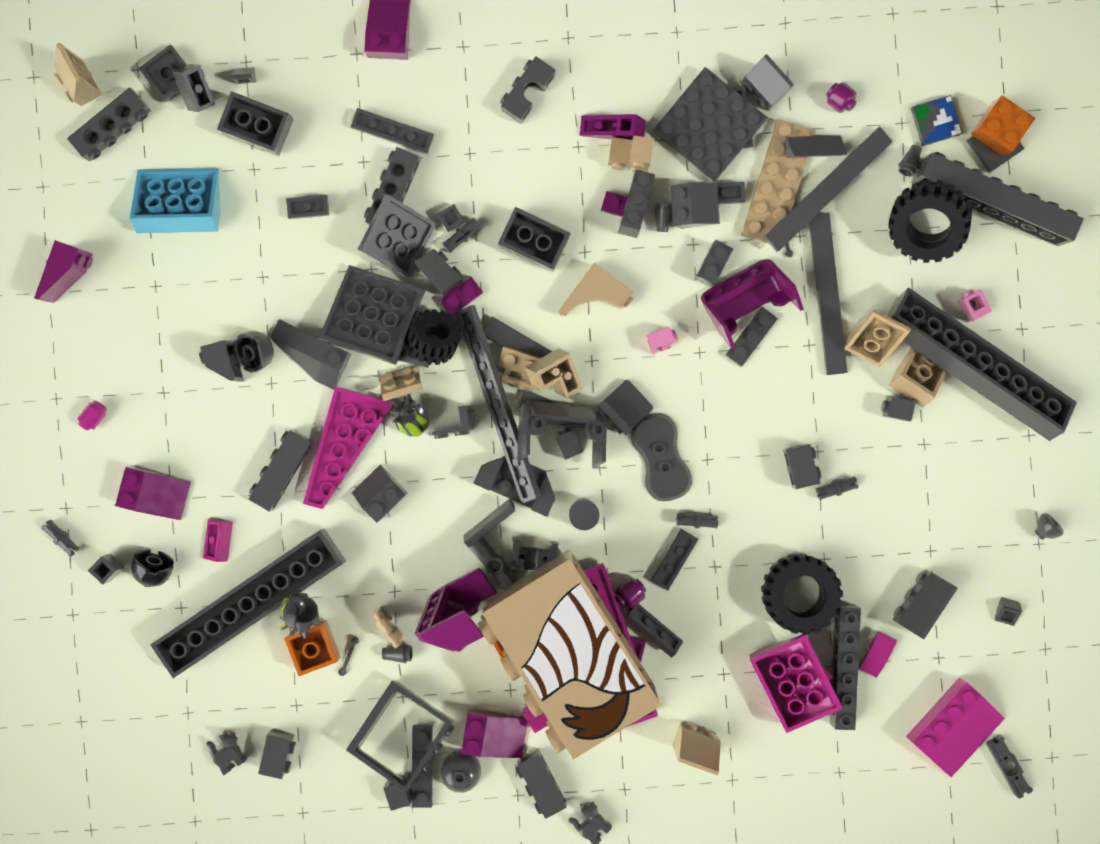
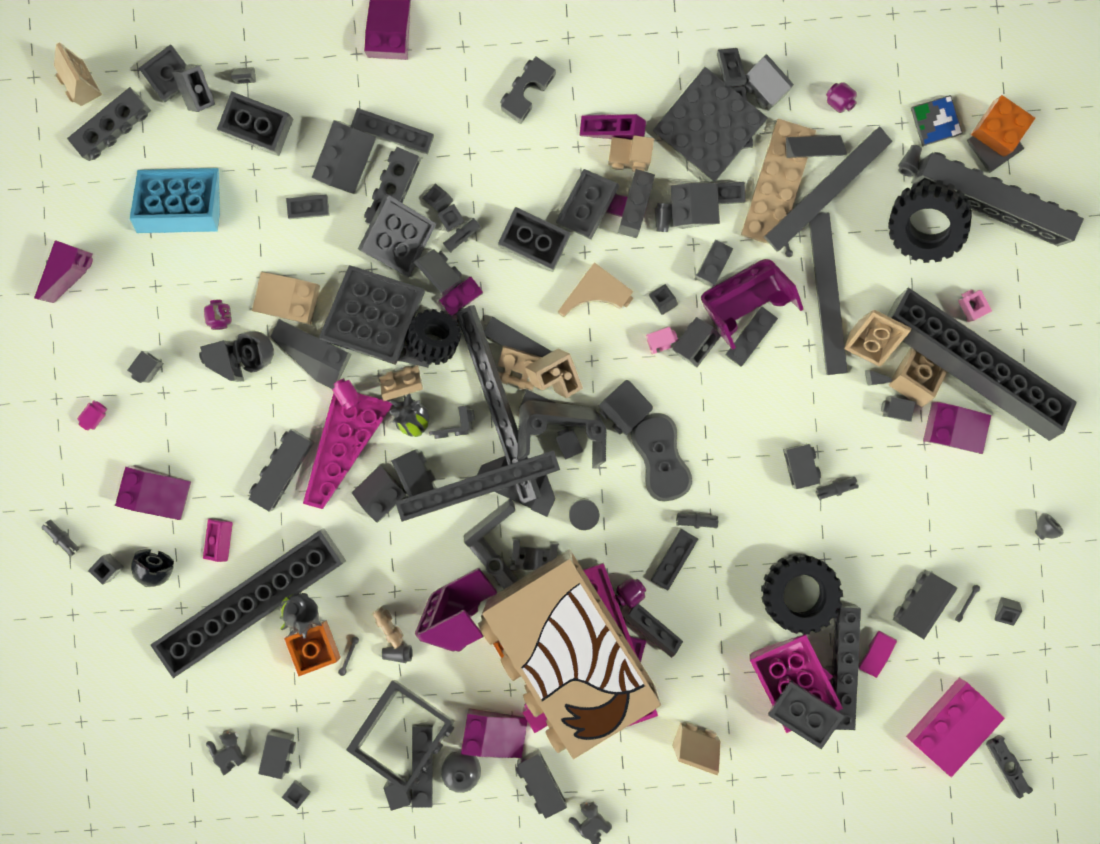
(144, 367): none -> dark grey brick
(217, 315): none -> magenta head
(286, 298): none -> tan slope
(296, 794): none -> dark grey plate
(343, 157): none -> dark grey slope
(346, 393): none -> dark pink brick
(414, 473): none -> dark grey slope
(438, 198): none -> dark grey slope
(477, 486): none -> dark grey plate
(587, 204): none -> dark grey plate
(663, 299): none -> dark grey slope
(696, 342): none -> dark grey brick
(731, 67): none -> dark grey plate
(806, 714): none -> dark grey plate
(875, 378): none -> dark grey slope
(957, 427): none -> magenta slope
(976, 588): none -> dark grey hinge

